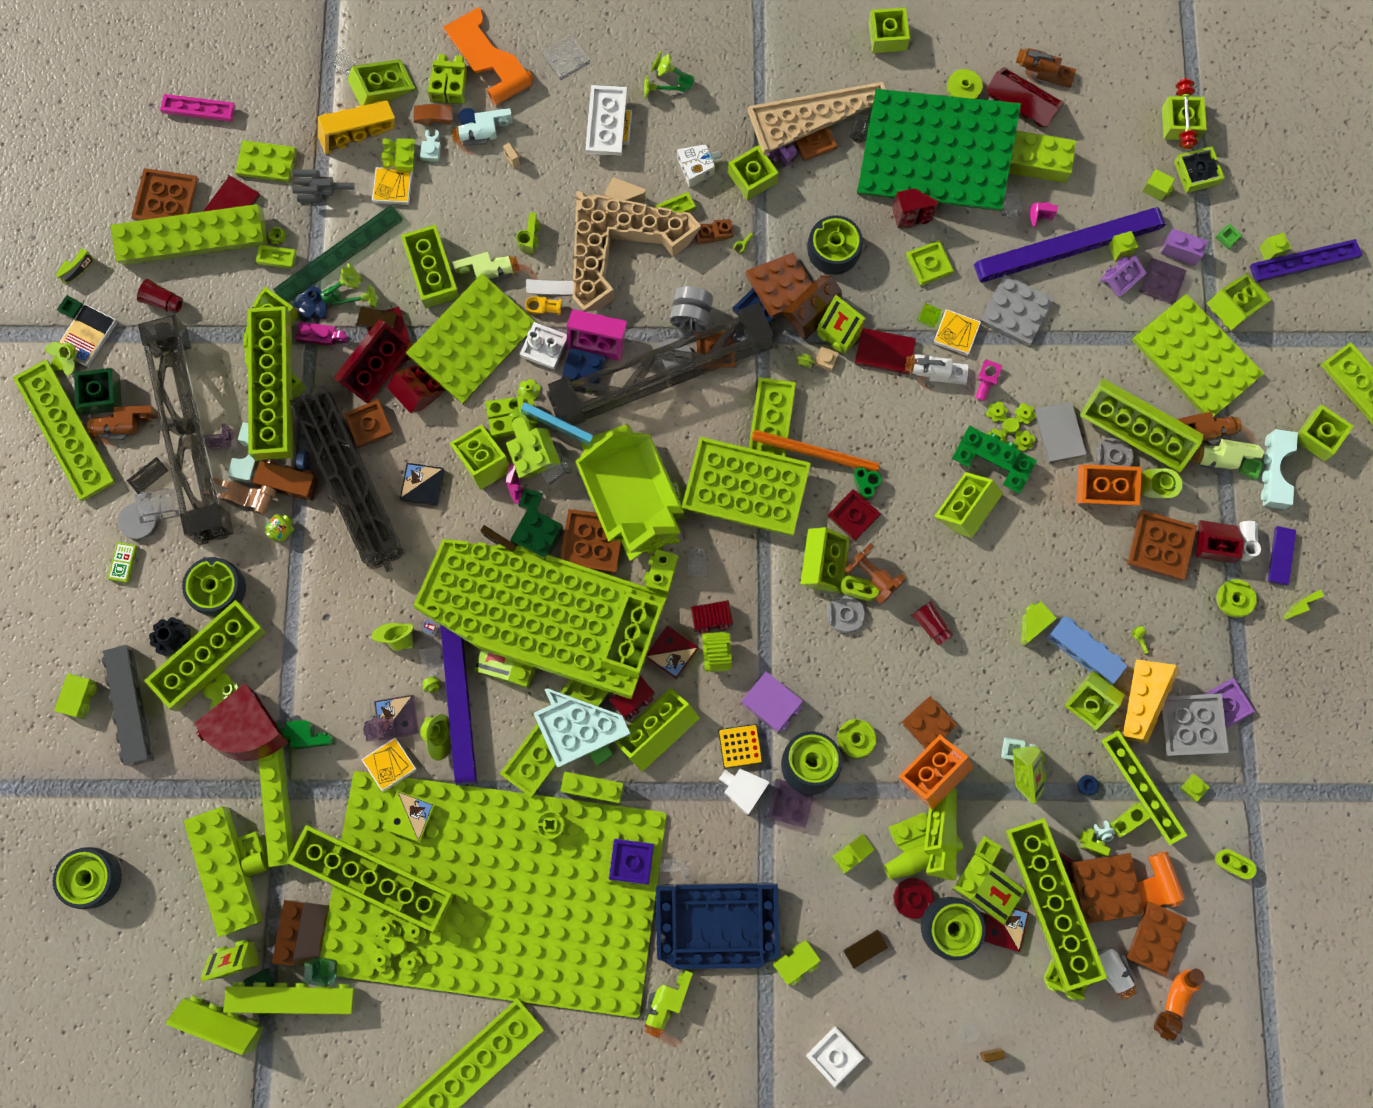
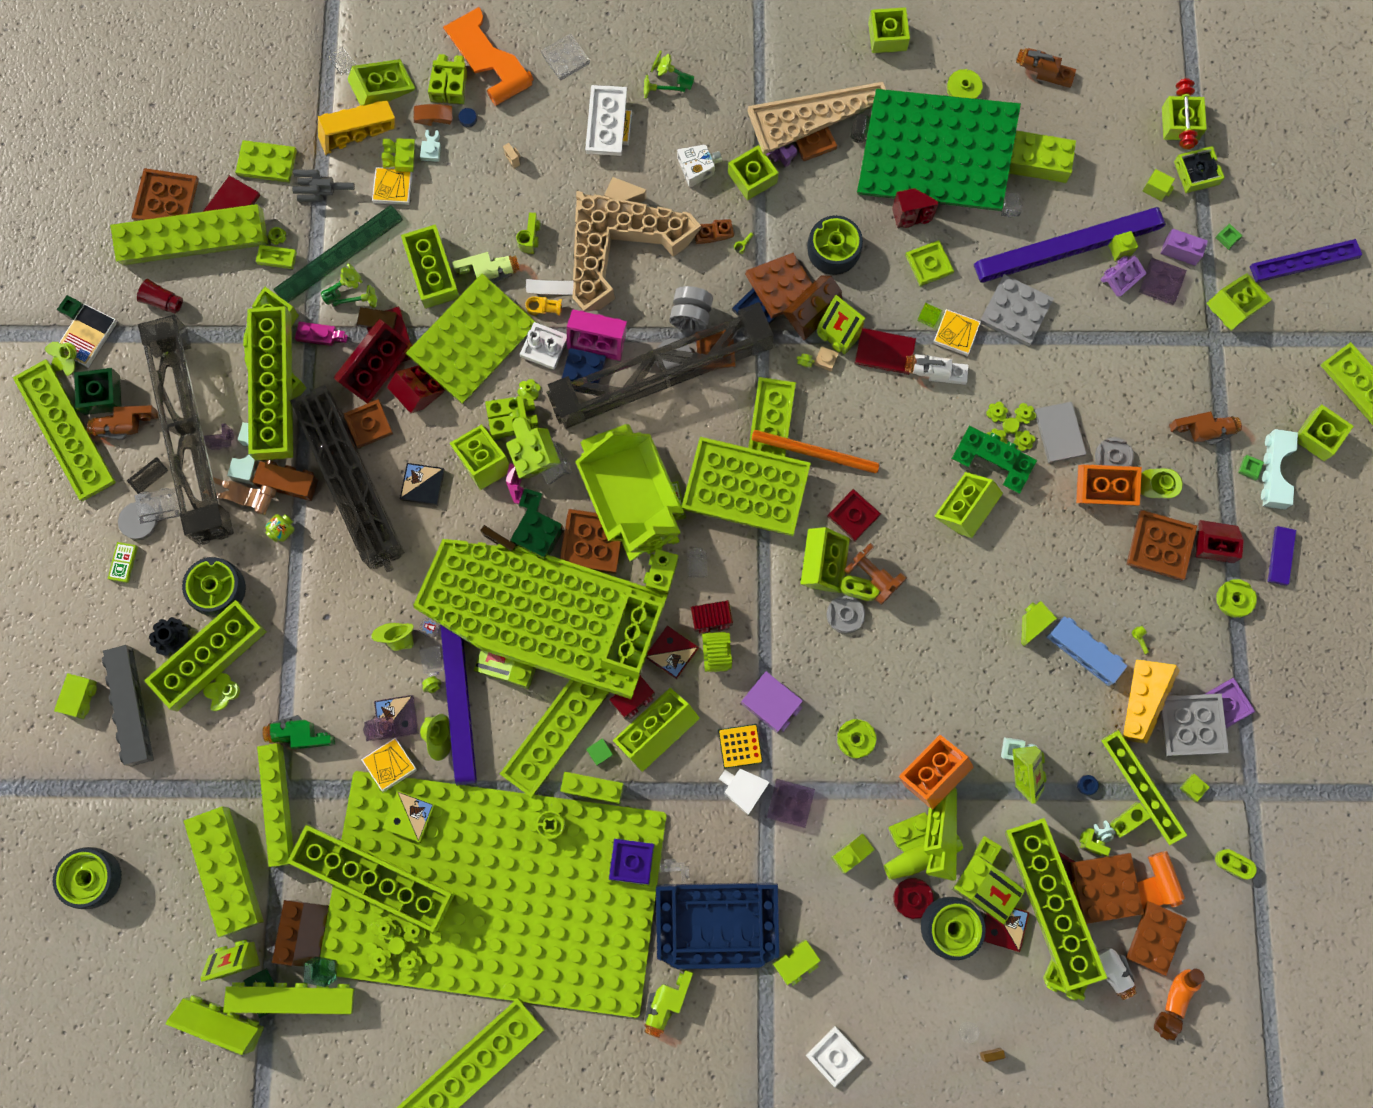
(70, 271): slope -> none
(197, 107): dark pink plate -> none
(241, 727): dark red brick -> none
(253, 855): lime plate -> none
(303, 460): medium blue tile -> none
(310, 306): dark blue plate -> none
(483, 129): light aqua plate -> none
(556, 423): medium azure tile -> none
(577, 727): light aqua wing -> none
(679, 204): lime plate -> none
(813, 748): lime wheel -> none
(863, 484): green piece -> none
(865, 949): dark brown tile -> none
(928, 722): dark orange plate -> none
(932, 622): dark red plant -> none
(987, 381): dark pink bracket -> none
(1034, 101): dark red slope -> none
(1042, 210): dark pink plate -> none
(1094, 700): lime slope -> none
(1142, 425): lime brick -> none
(1197, 356): lime plate -> none
(1226, 455): yellowish green plate -> none
(1249, 532): white piece -> none
(1275, 246): lime brick -> none
(1302, 605): lime slope -> none

